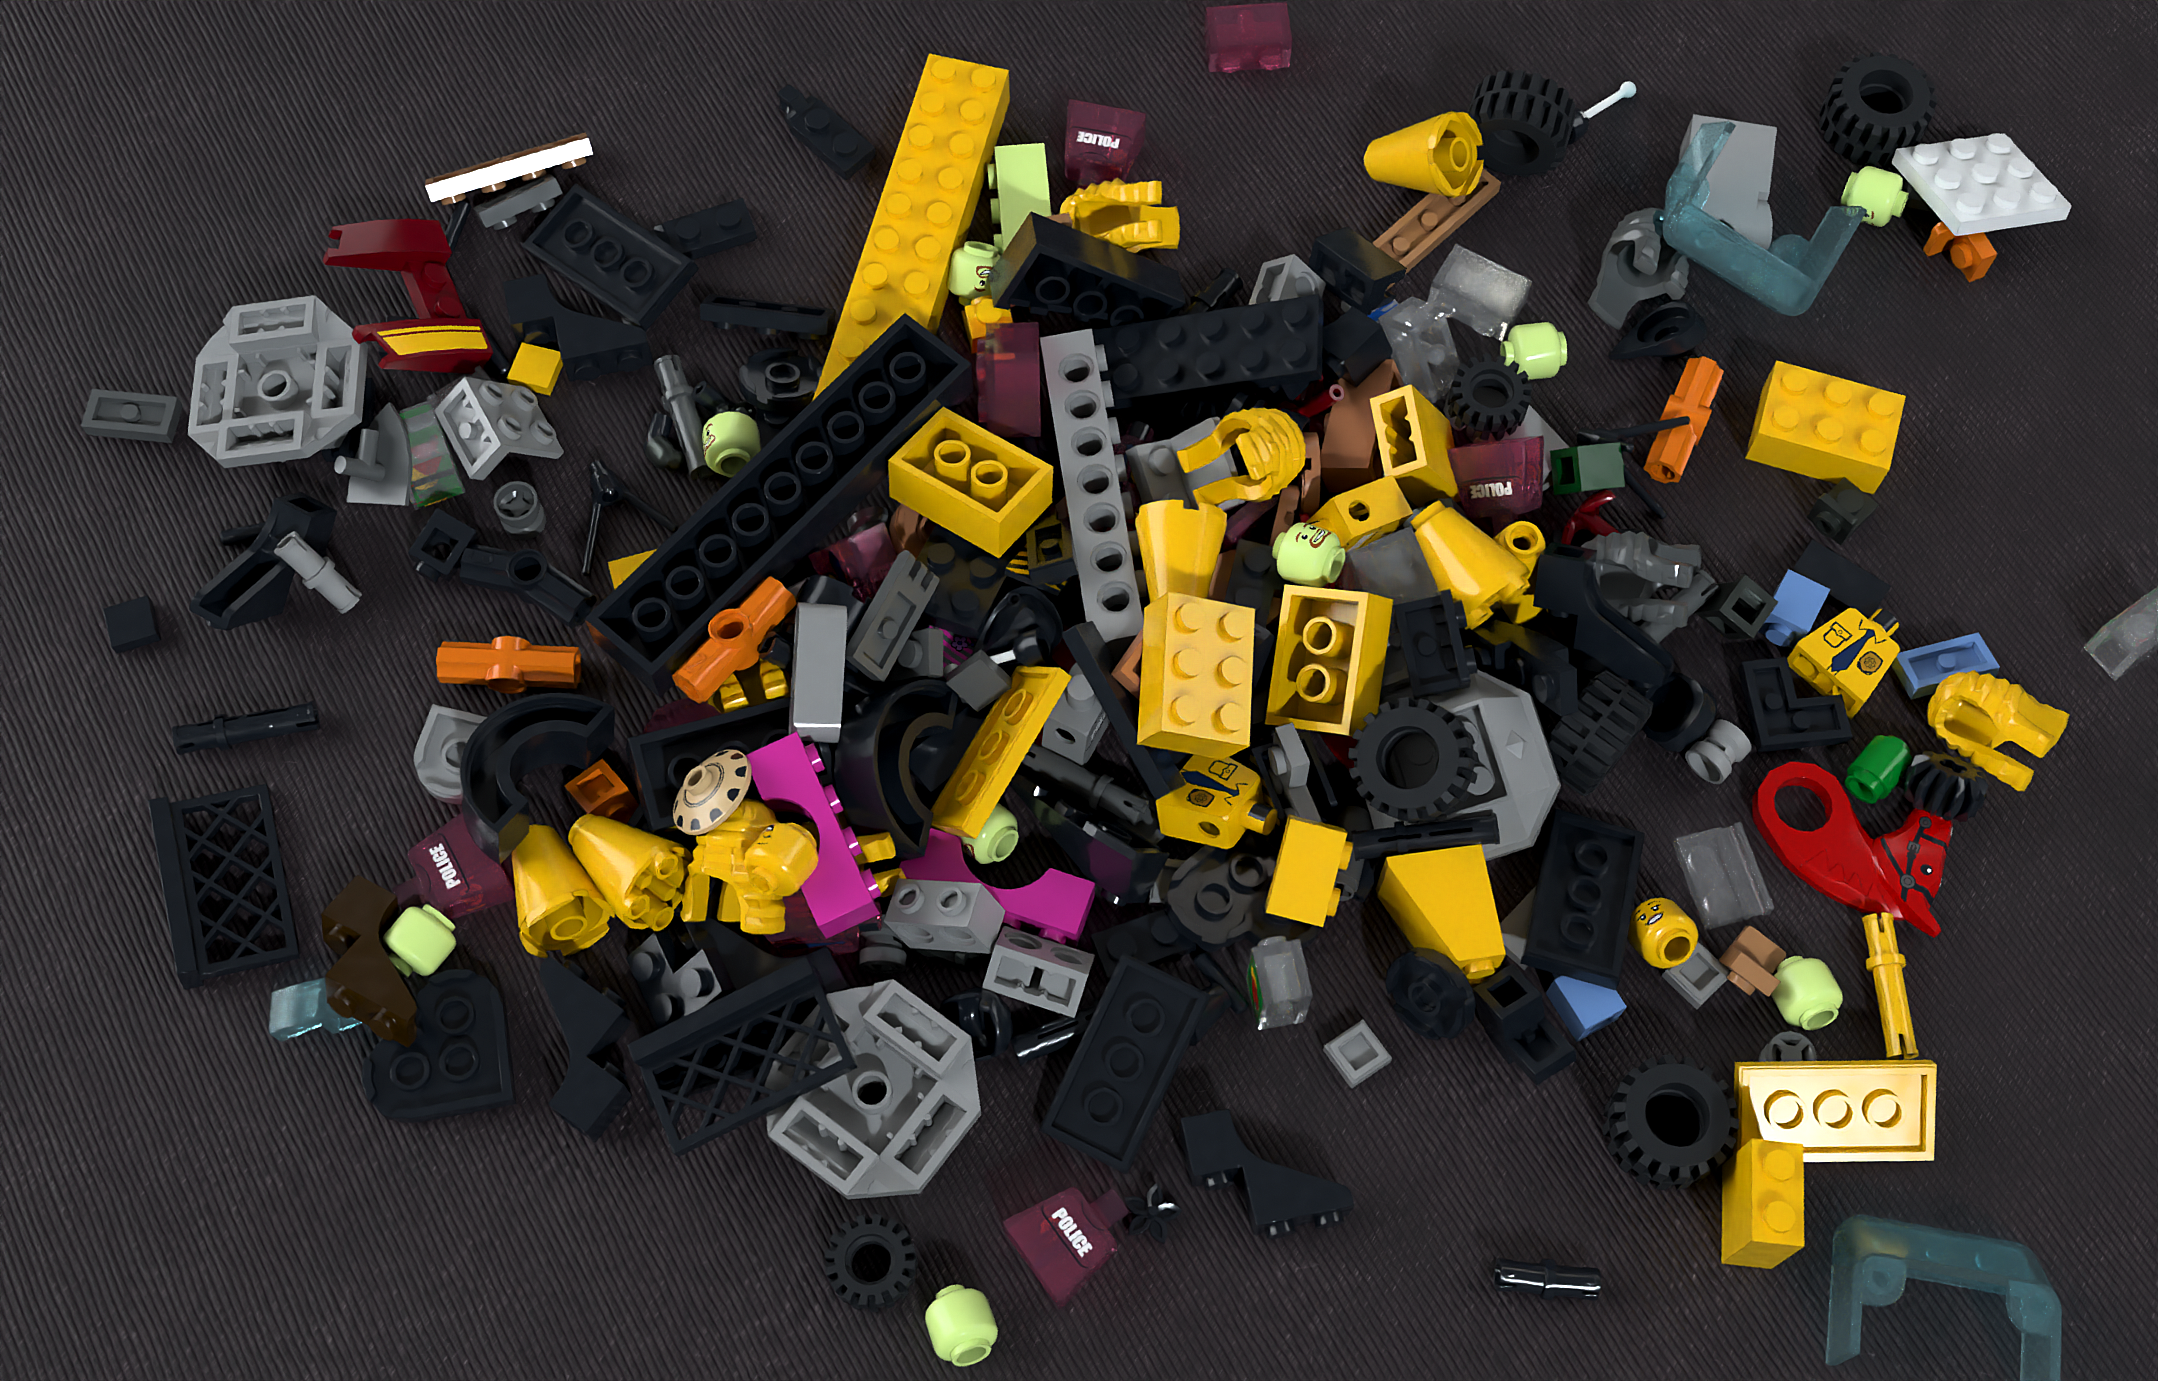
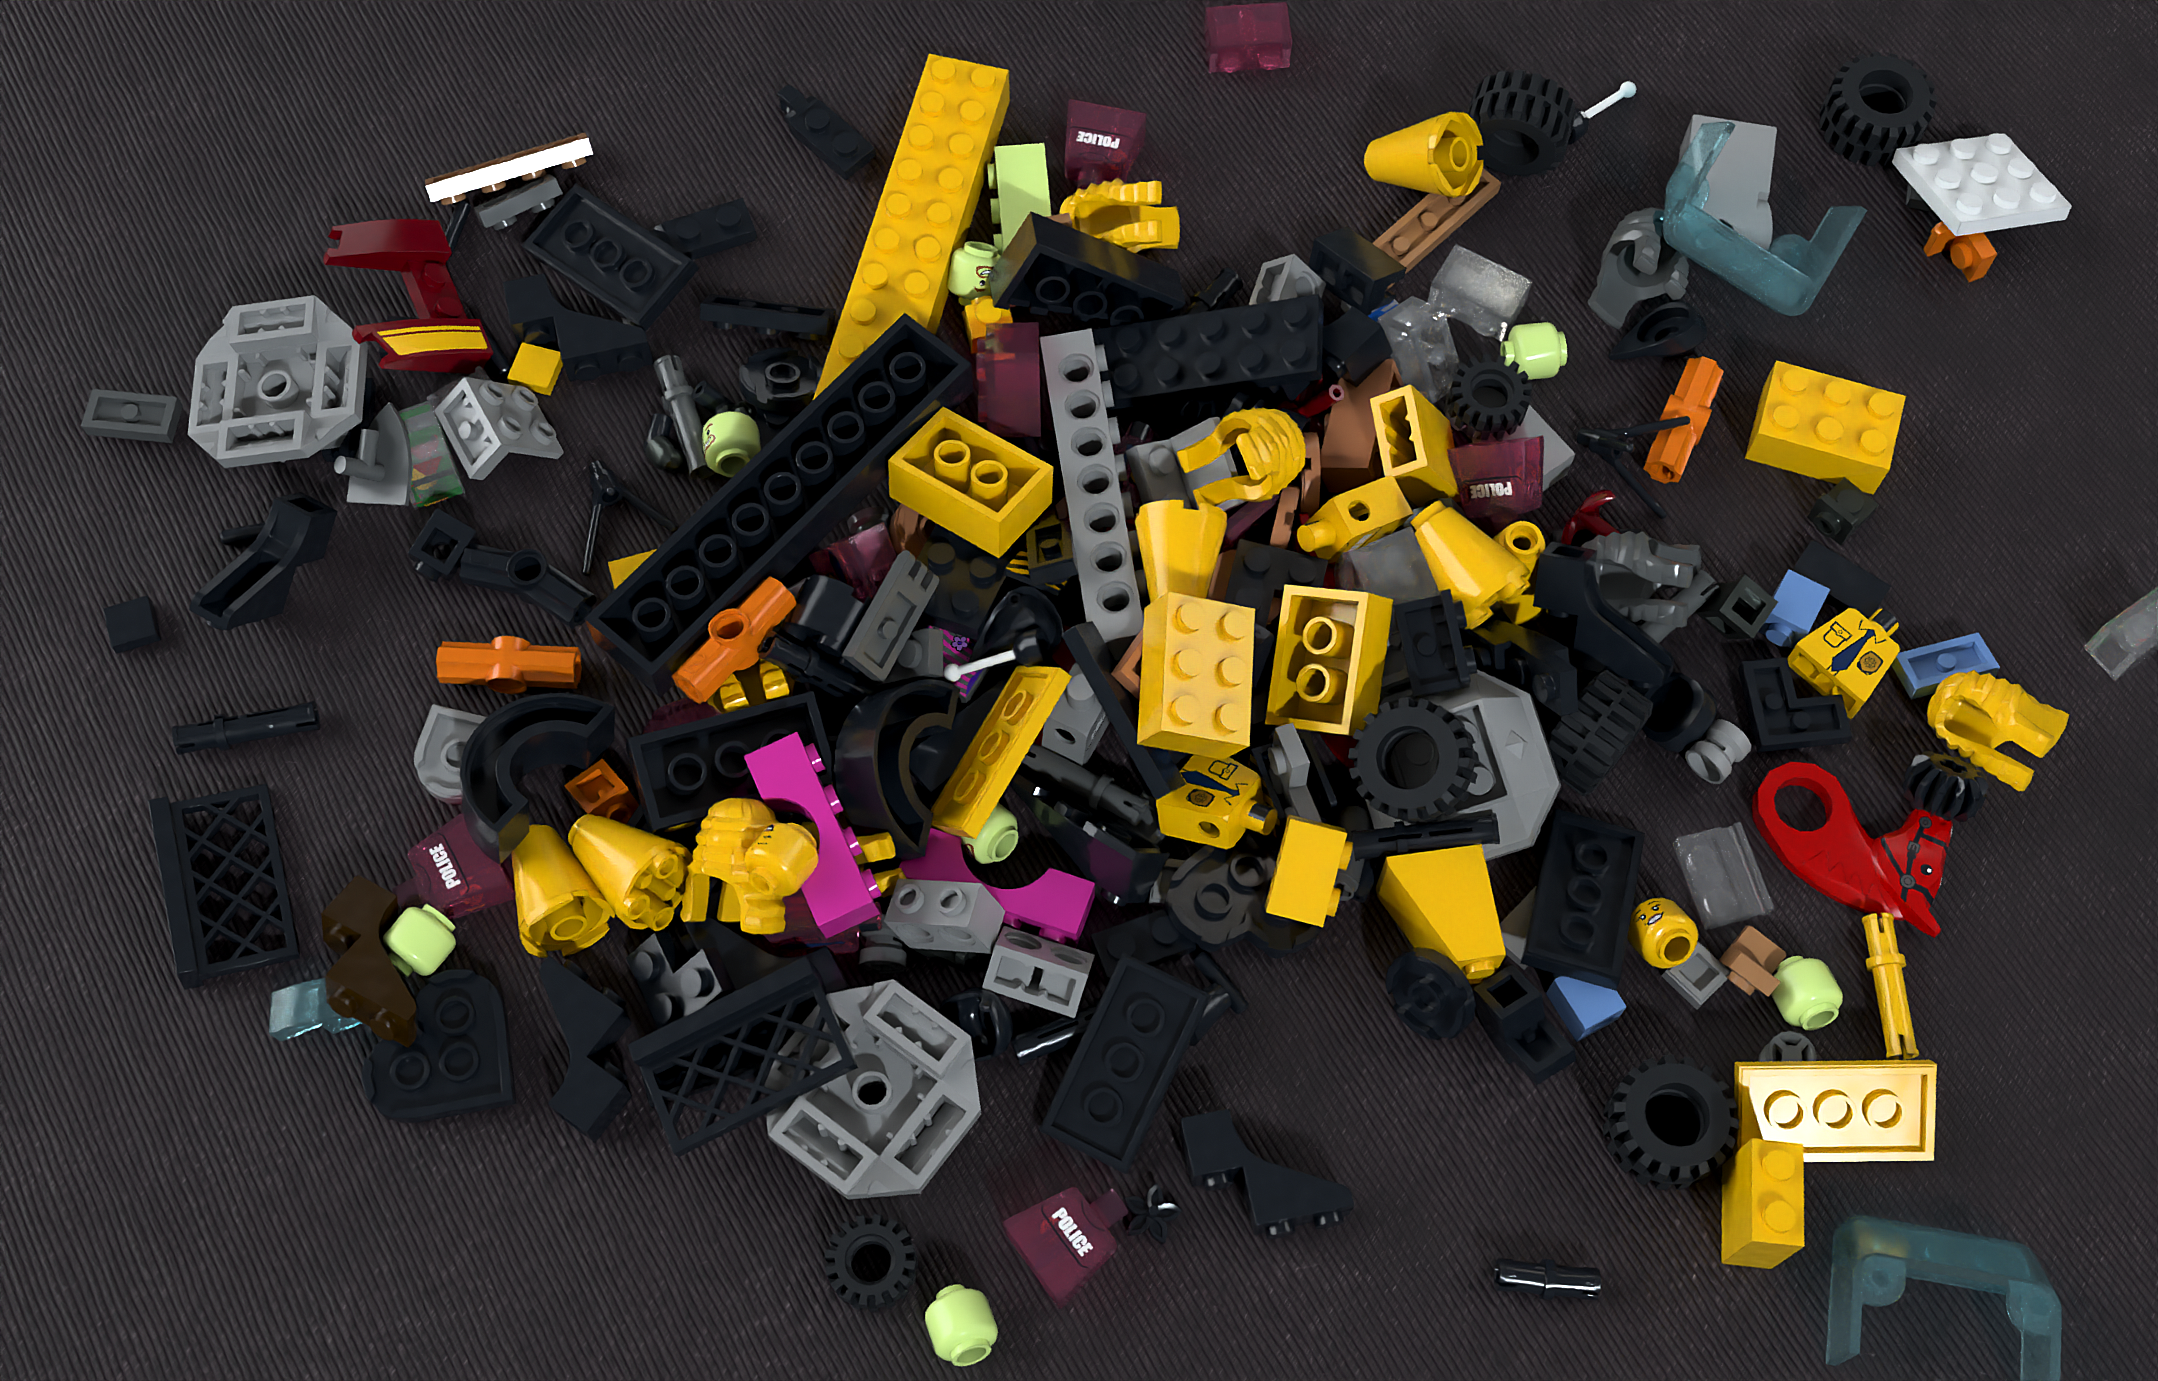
(318, 572): light grey pin -> none
(513, 503): dark grey wheel -> none
(712, 792): tan dish -> none
(818, 672): light grey beam -> none
(979, 680): dark grey tile -> none
(1278, 983): clear brick -> none
(1308, 555): yellowish green head -> none
(1357, 1054): light grey tile -> none
(1587, 468): dark green brick -> none
(1876, 192): yellowish green head -> none
(1878, 768): green brick -> none

